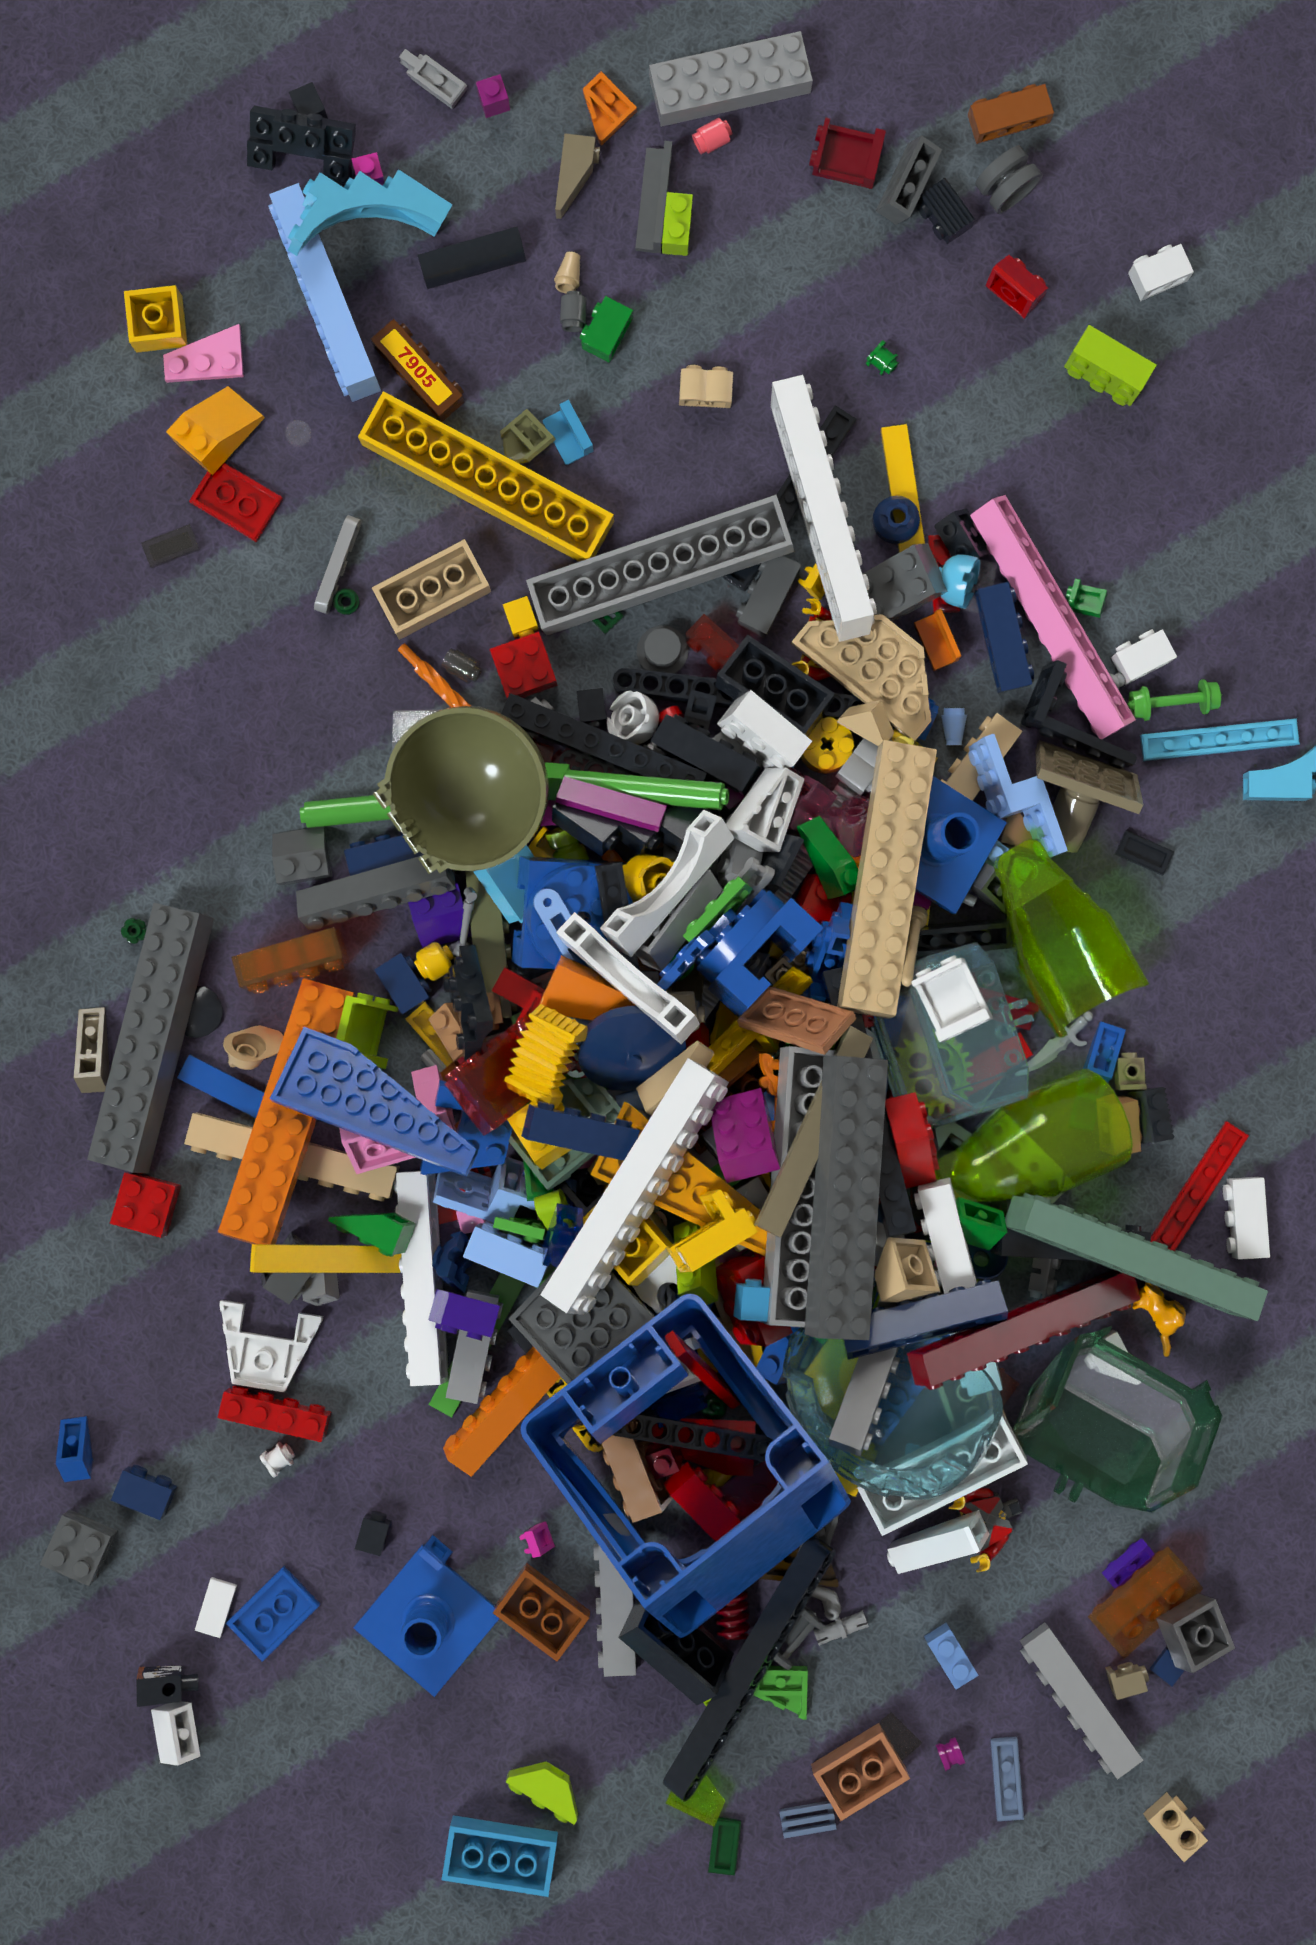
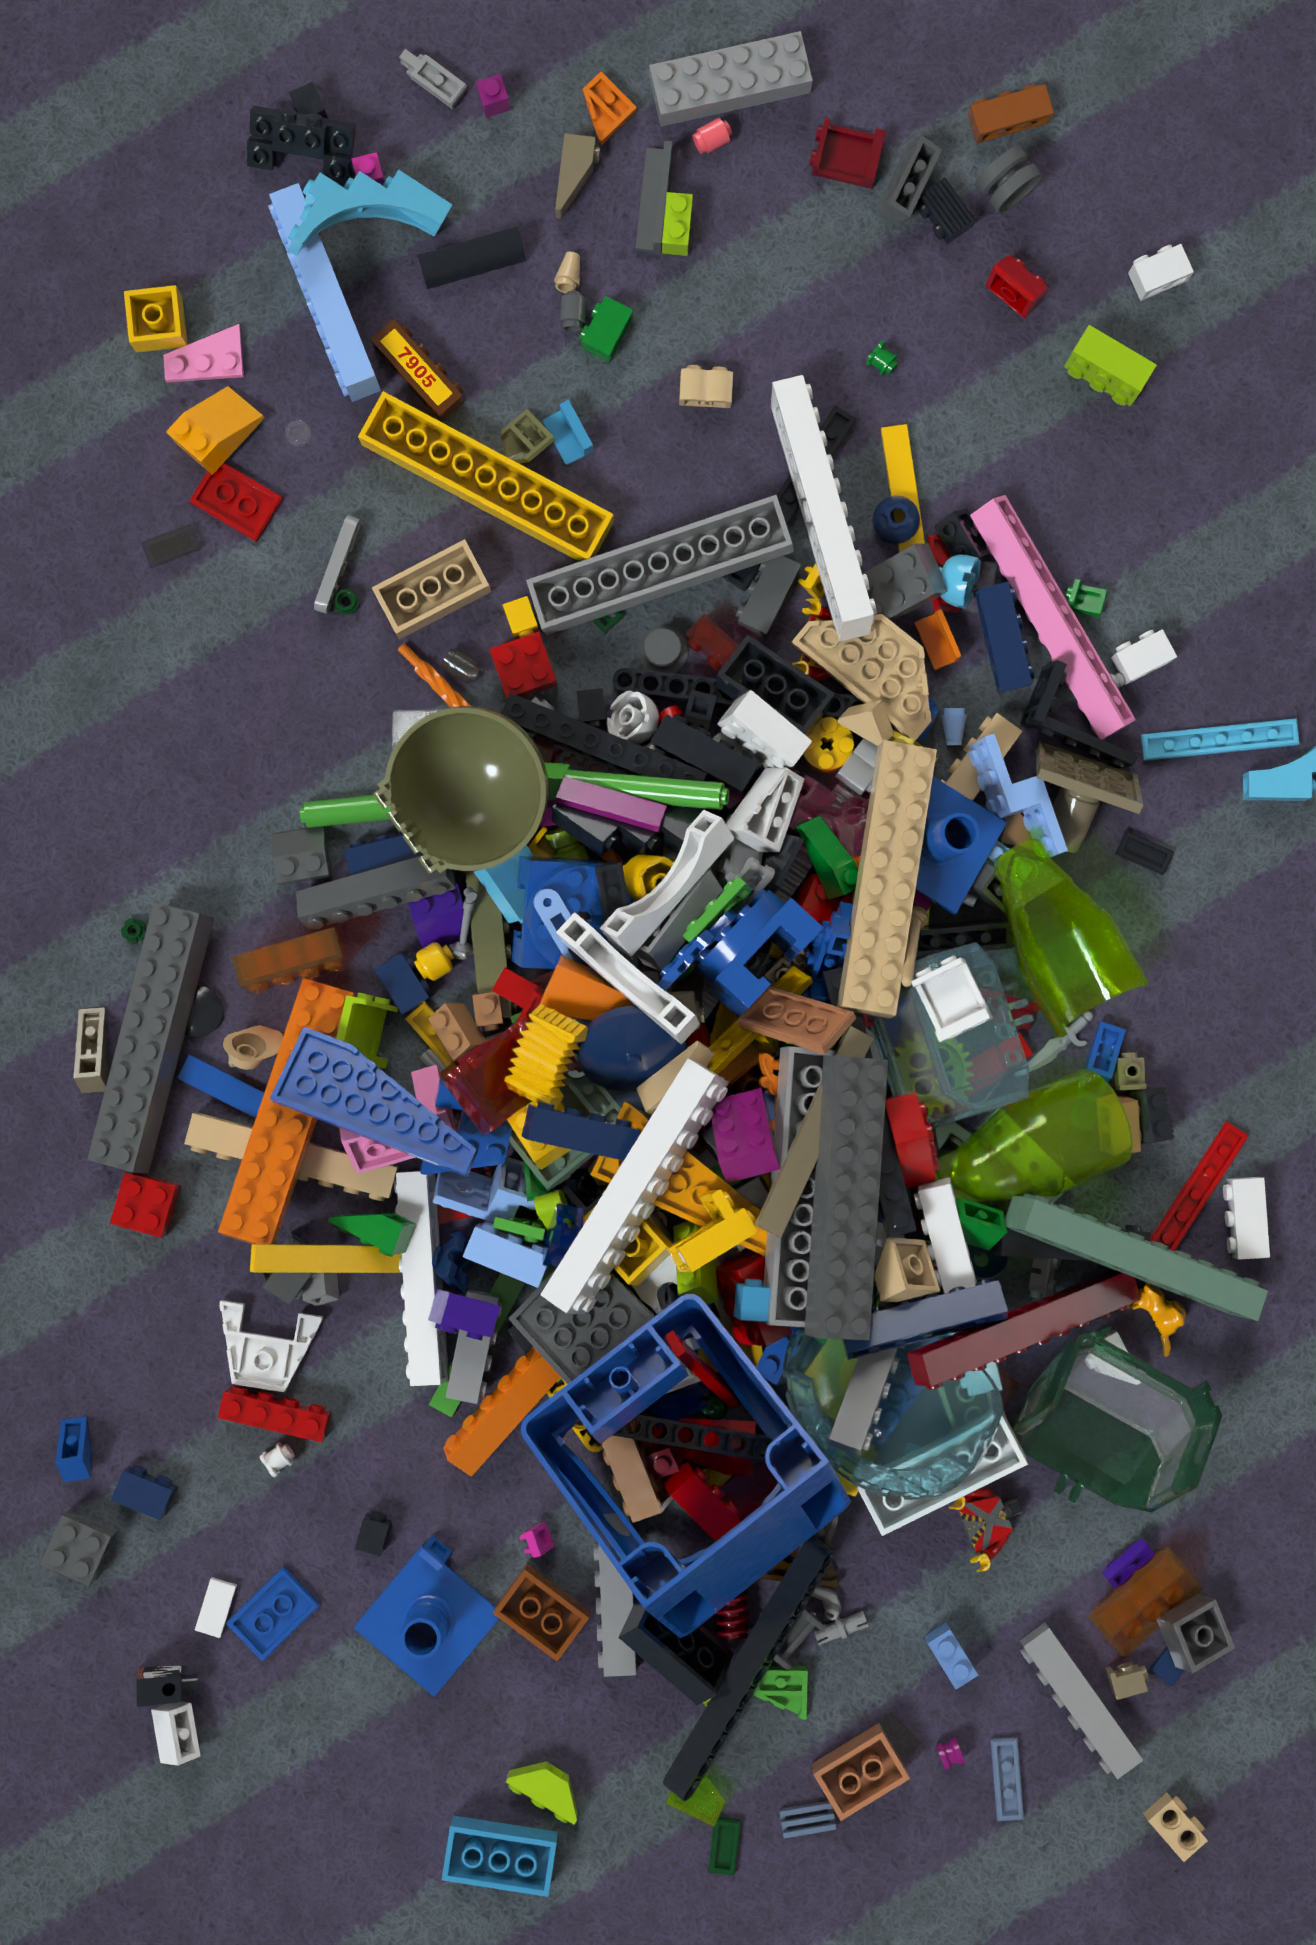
(468, 1223): bright pink tile -> none
(469, 1000): black bracket -> none
(939, 1543): white slope -> none
(1207, 696): bright green piece -> none

